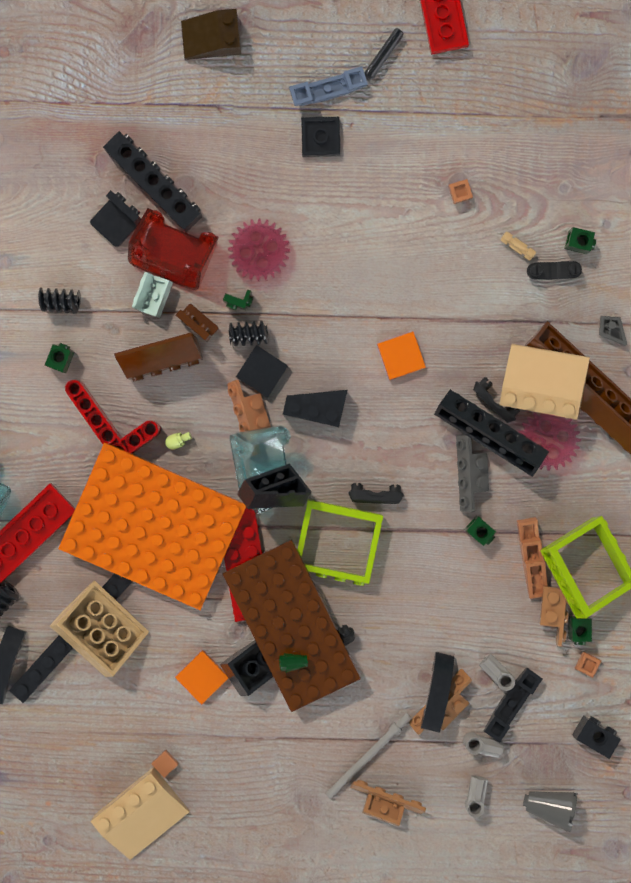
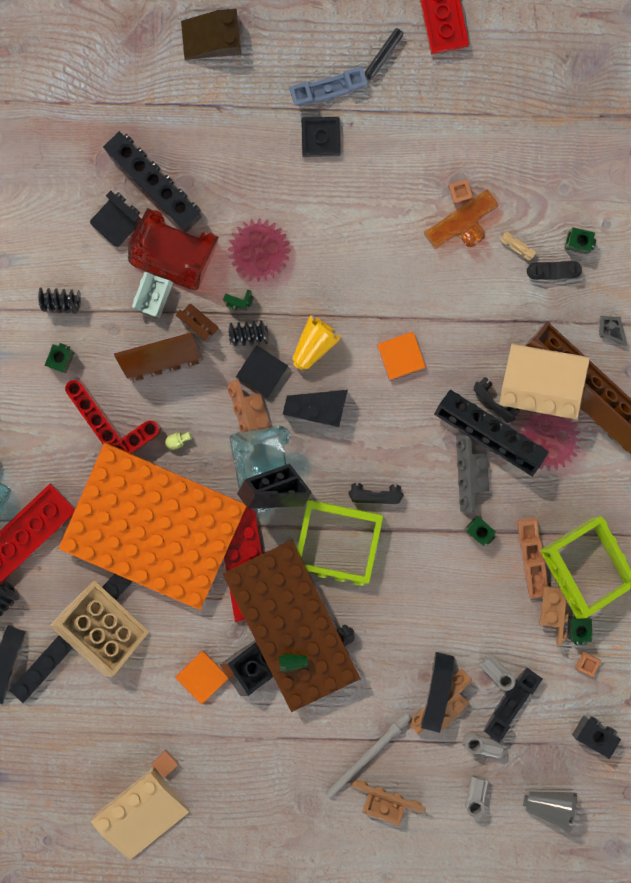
(314, 343): none -> yellow cone
(463, 222): none -> clear orange plate

